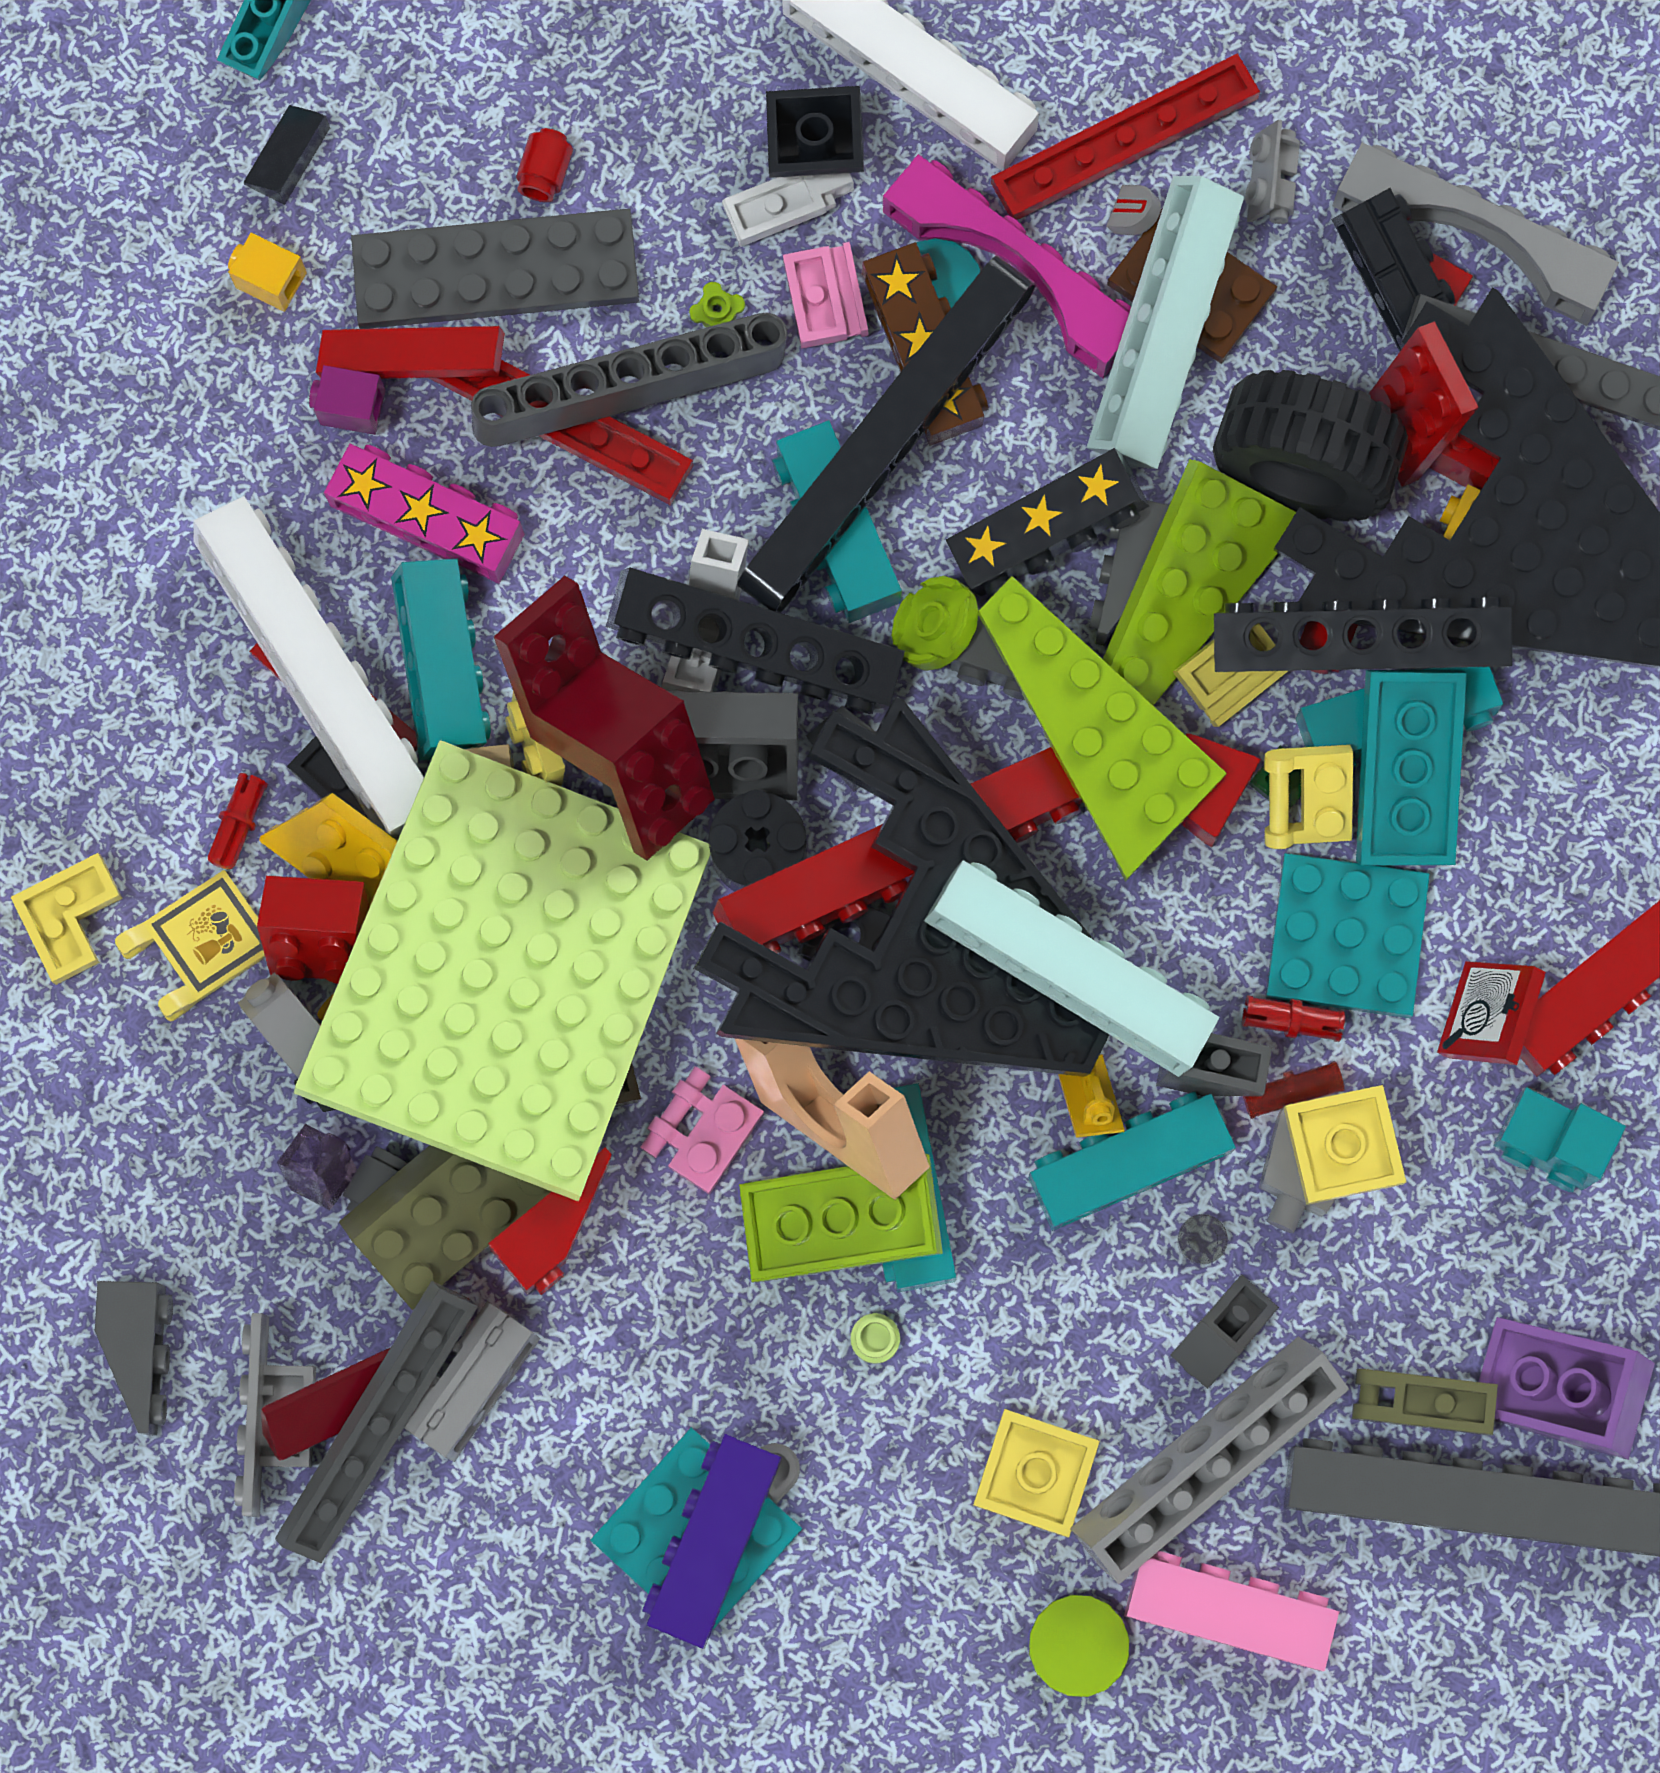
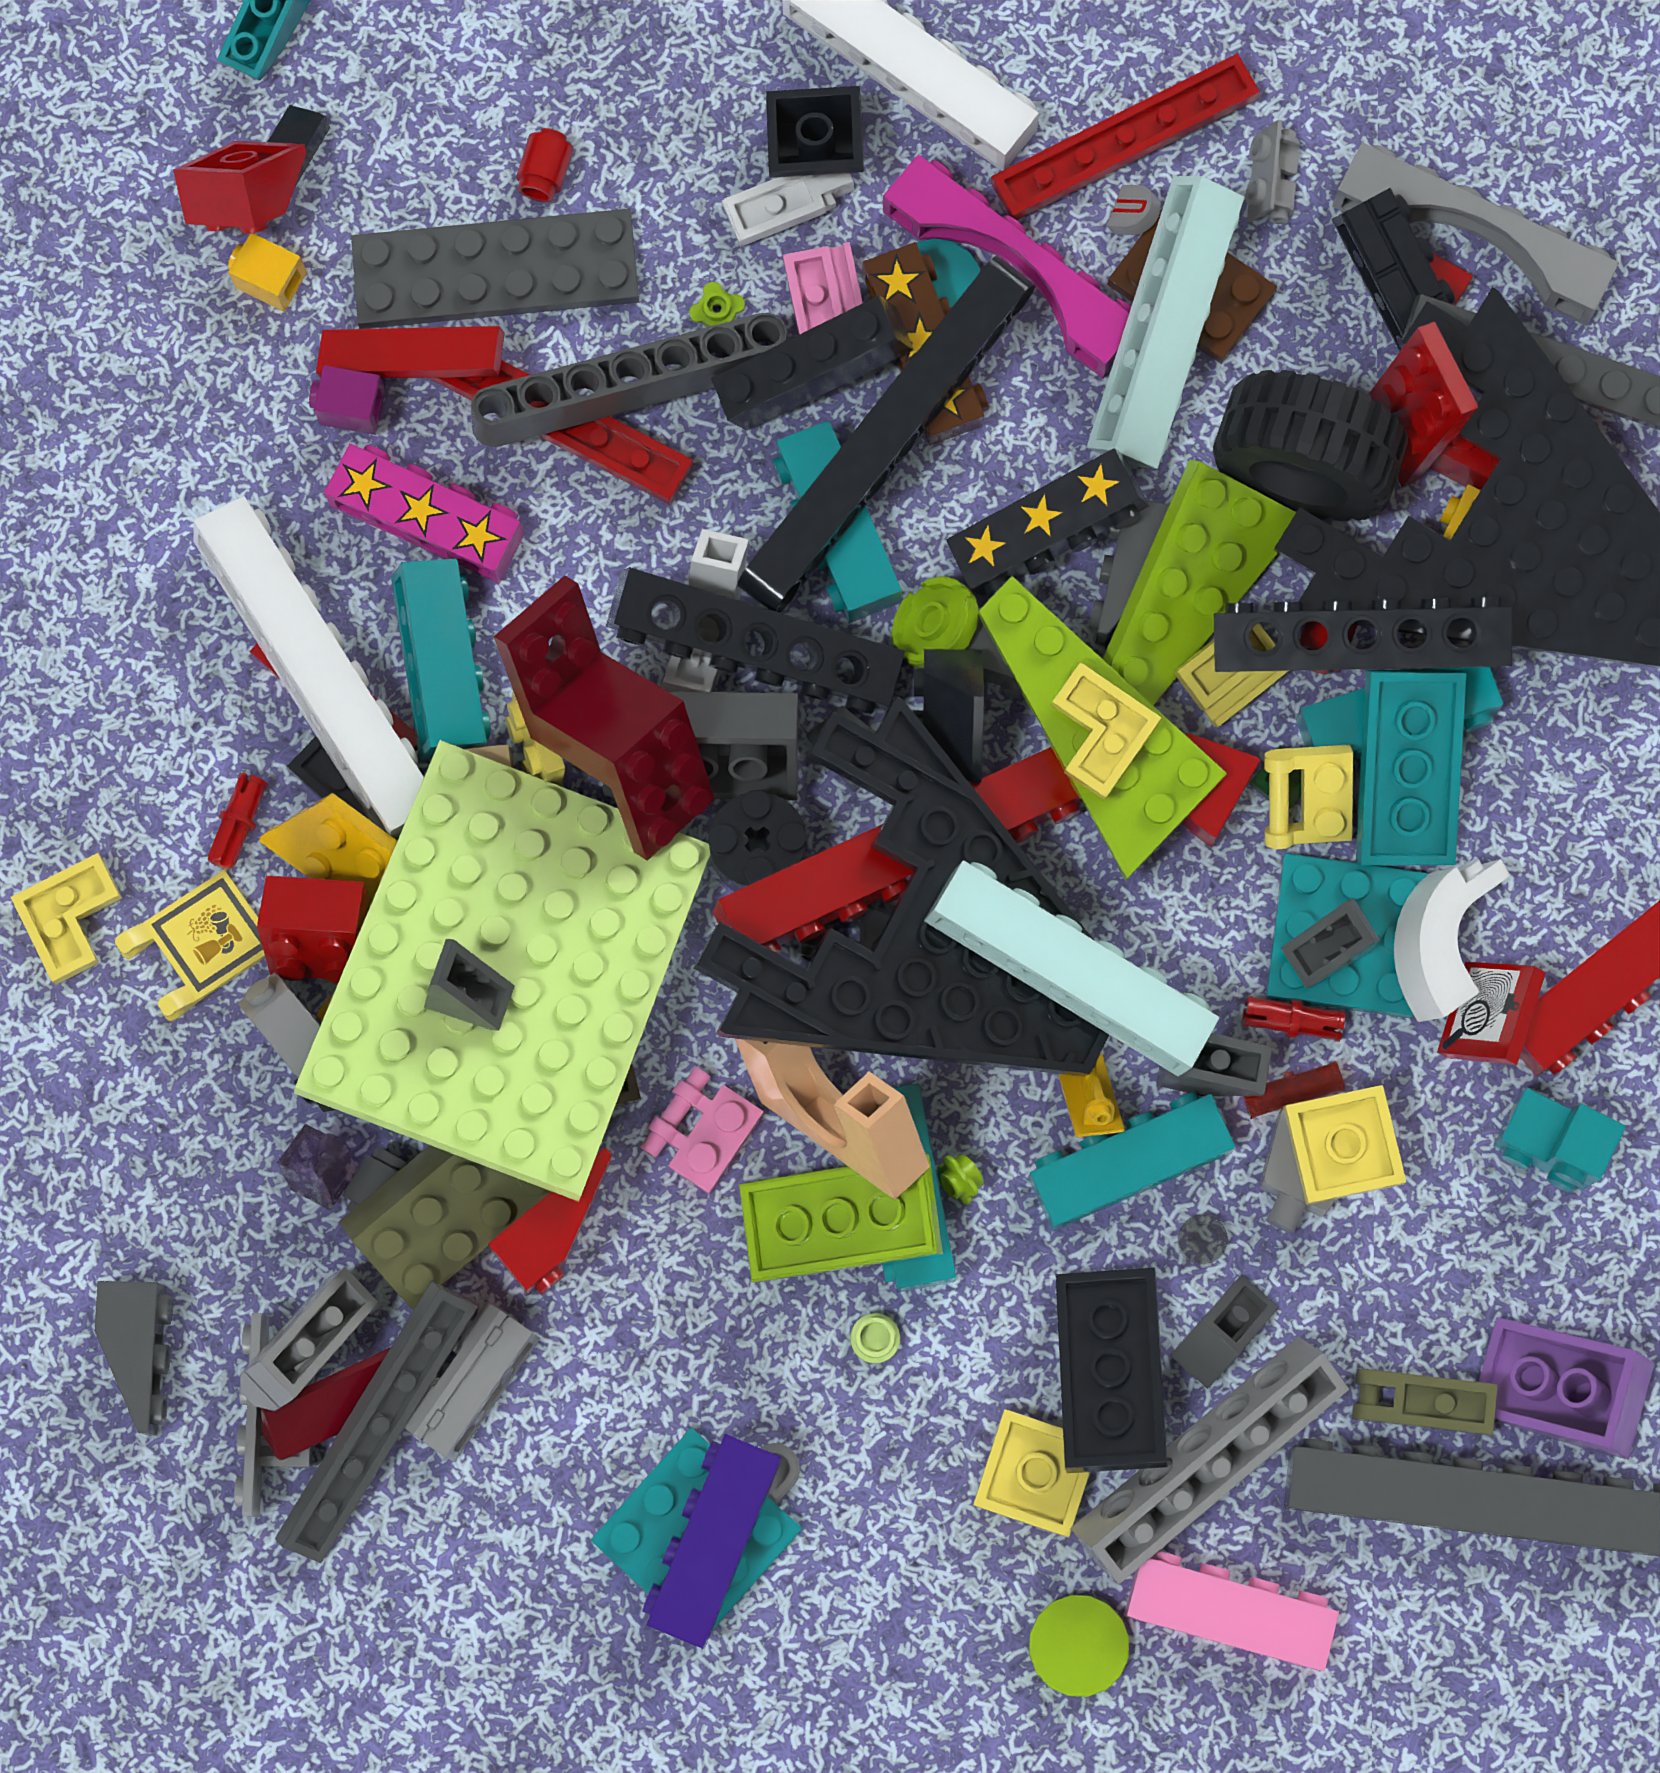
(239, 185): none -> red slope
(306, 1341): none -> light grey piece
(468, 988): none -> dark grey slope
(812, 363): none -> black brick
(954, 705): none -> black slope
(960, 1178): none -> lime plate
(1111, 1370): none -> black plate
(1116, 725): none -> light yellow plate
(1331, 944): none -> dark grey slope
(1427, 937): none -> white arch

